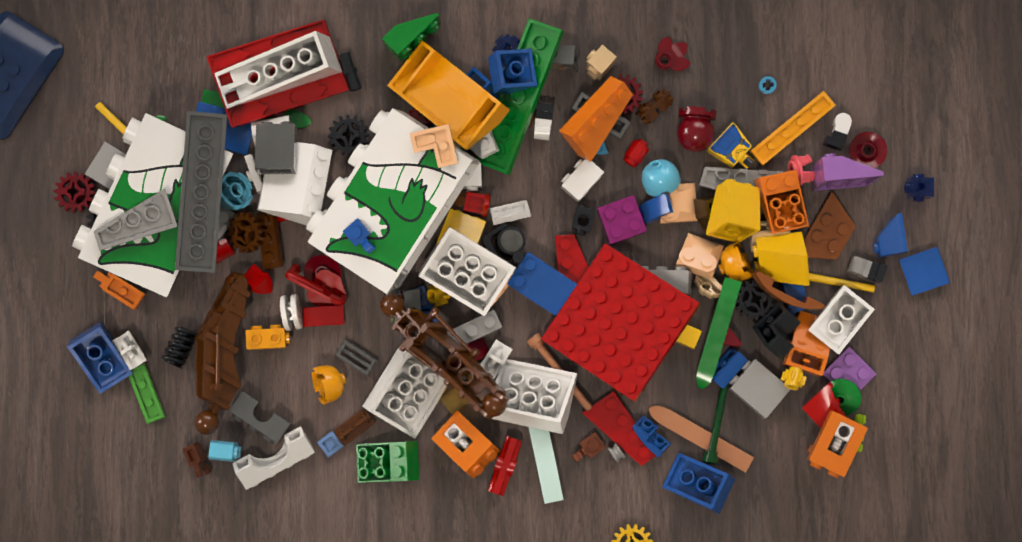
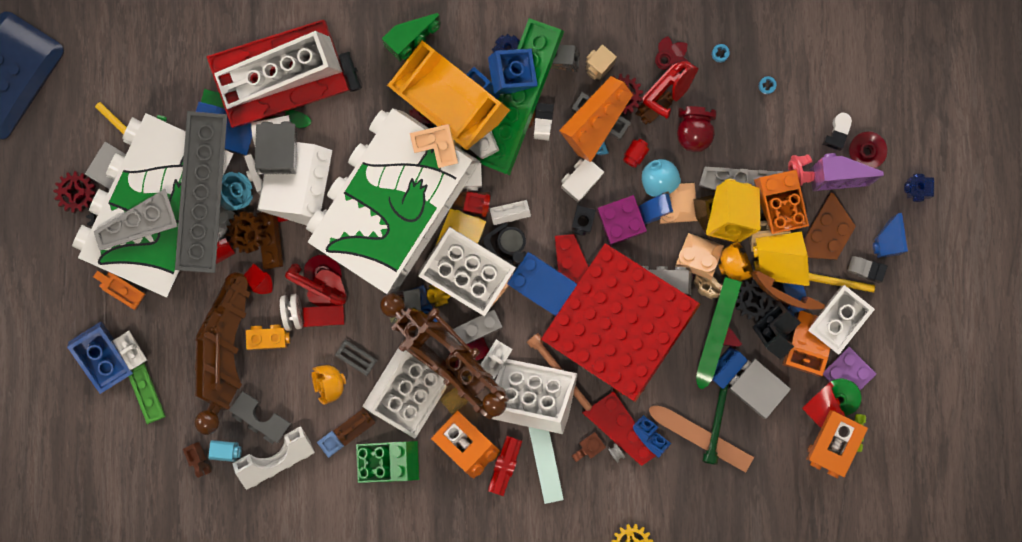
(178, 346): black piece -> none
(340, 135): black gear -> none
(358, 234): blue plate -> none
(680, 83): none -> red piece
(689, 337): yellow brick -> none
(699, 483): blue slope -> none
(715, 50): none -> dark azure bush
(731, 148): torso -> none
(792, 128): light orange plate -> none
(793, 378): yellow gear -> none
(924, 271): blue slope -> none

